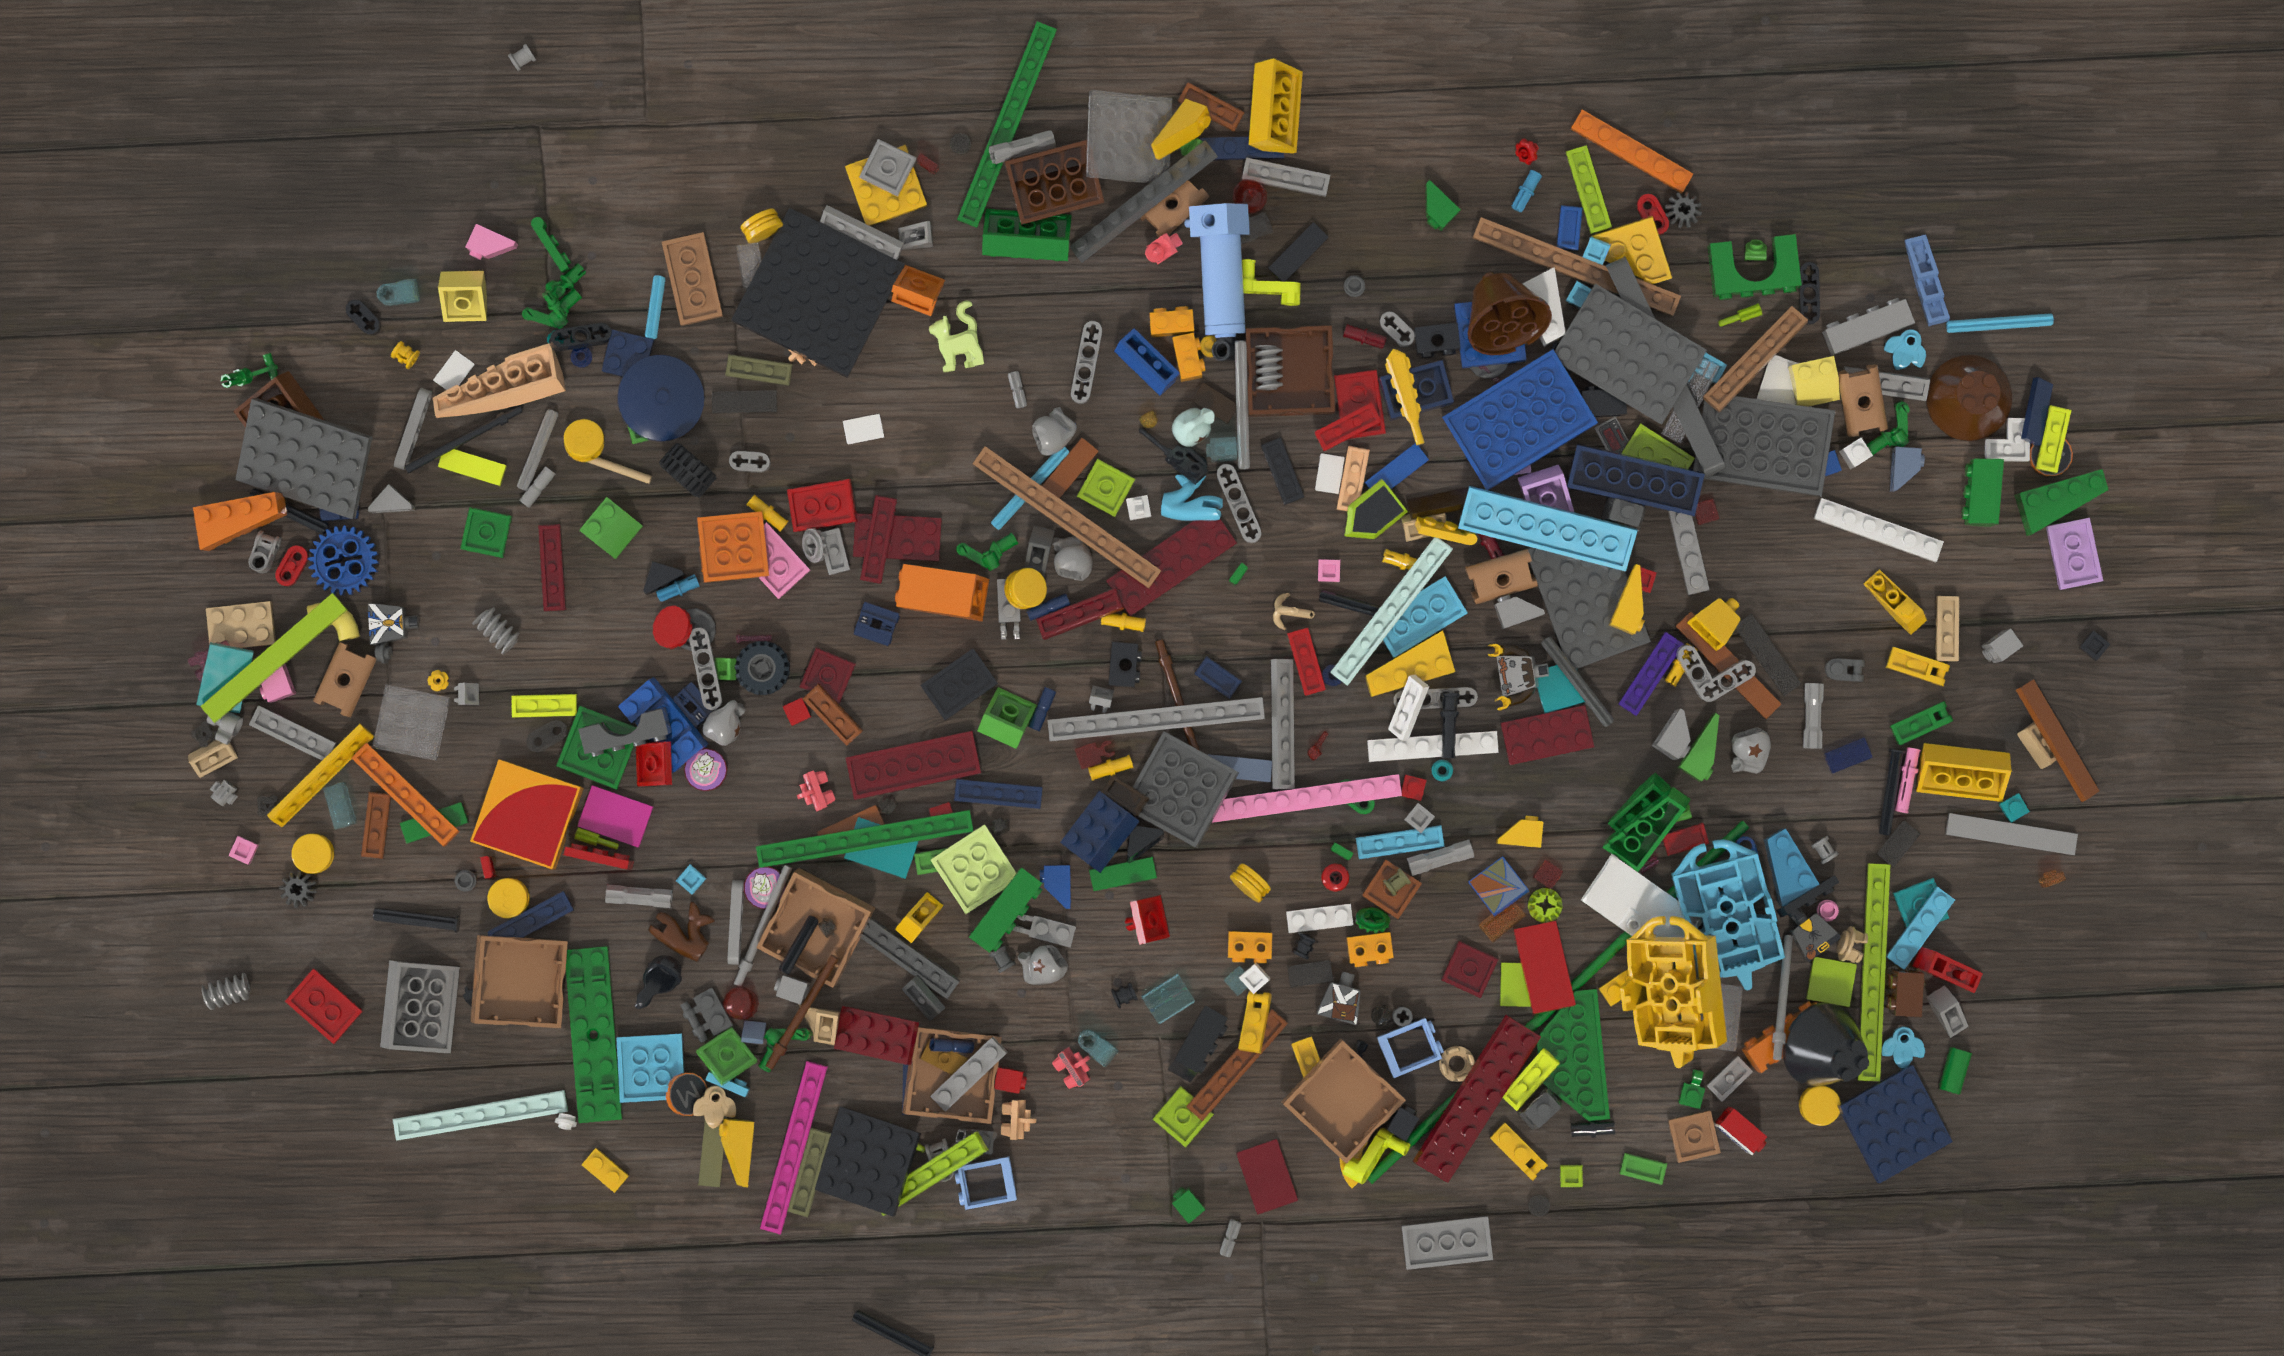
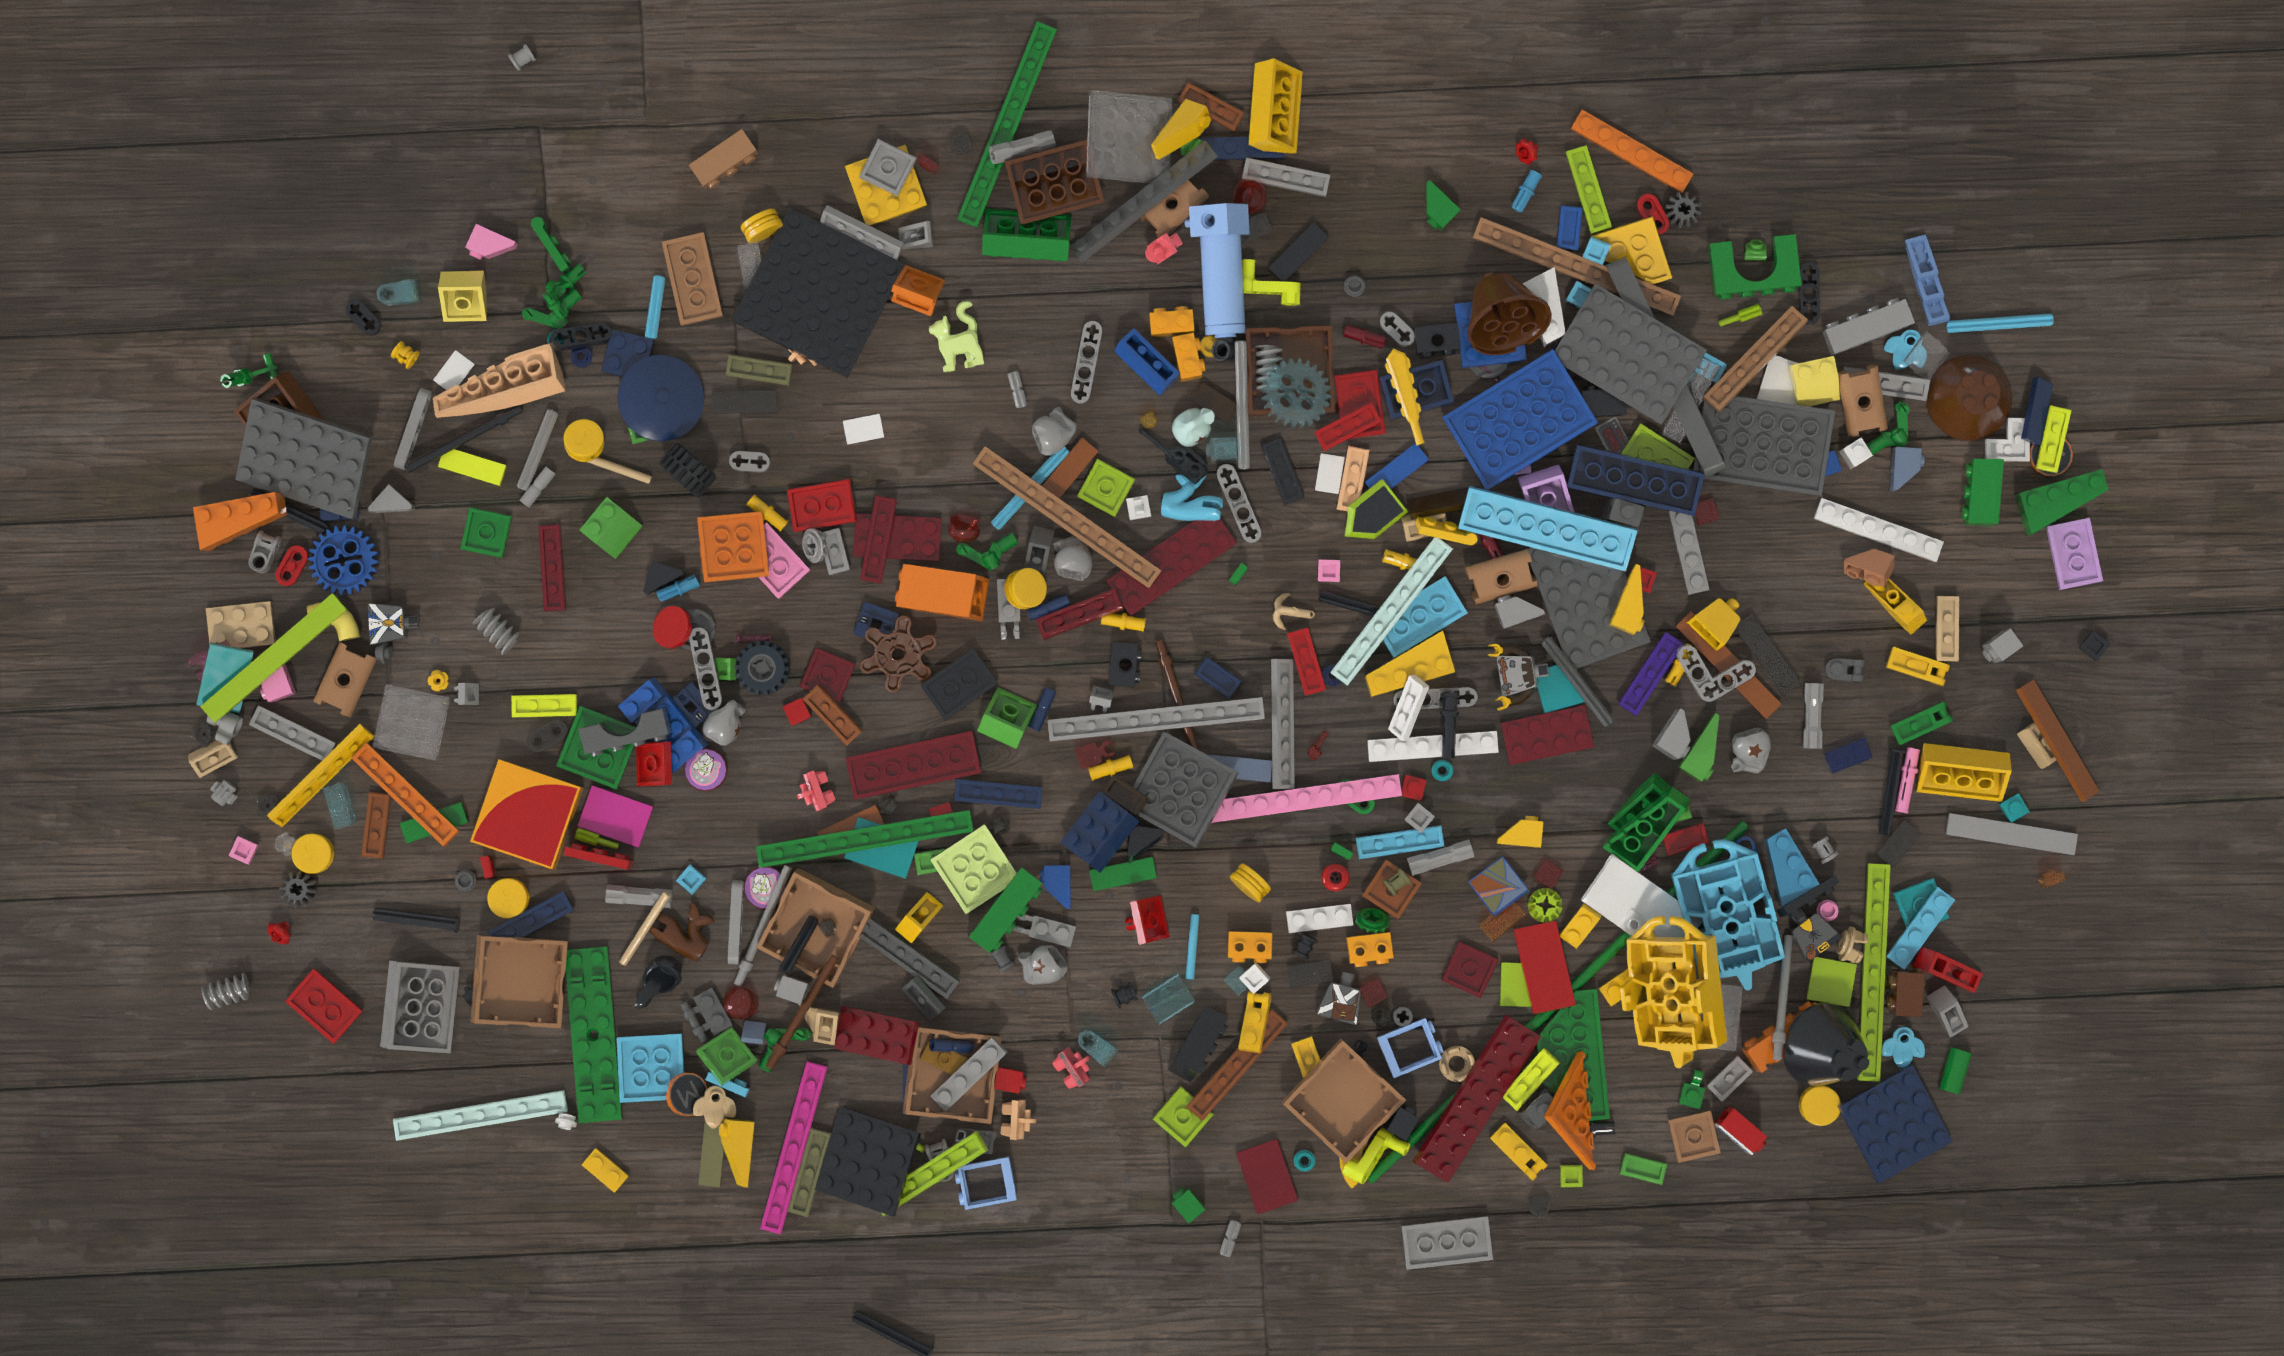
(279, 932): none -> red piece
(284, 843): none -> clear plate
(644, 928): none -> tan bar
(724, 160): none -> medium nougat brick
(893, 667): none -> reddish brown plate
(964, 528): none -> clear red hair
(1192, 946): none -> medium azure bar
(1295, 412): none -> clear light blue gear
(1309, 1165): none -> teal plate
(1372, 992): none -> clear red tile
(1571, 1112): none -> orange tile
(1580, 925): none -> yellow plate
(1870, 566): none -> nougat slope
(1926, 356): none -> clear piece

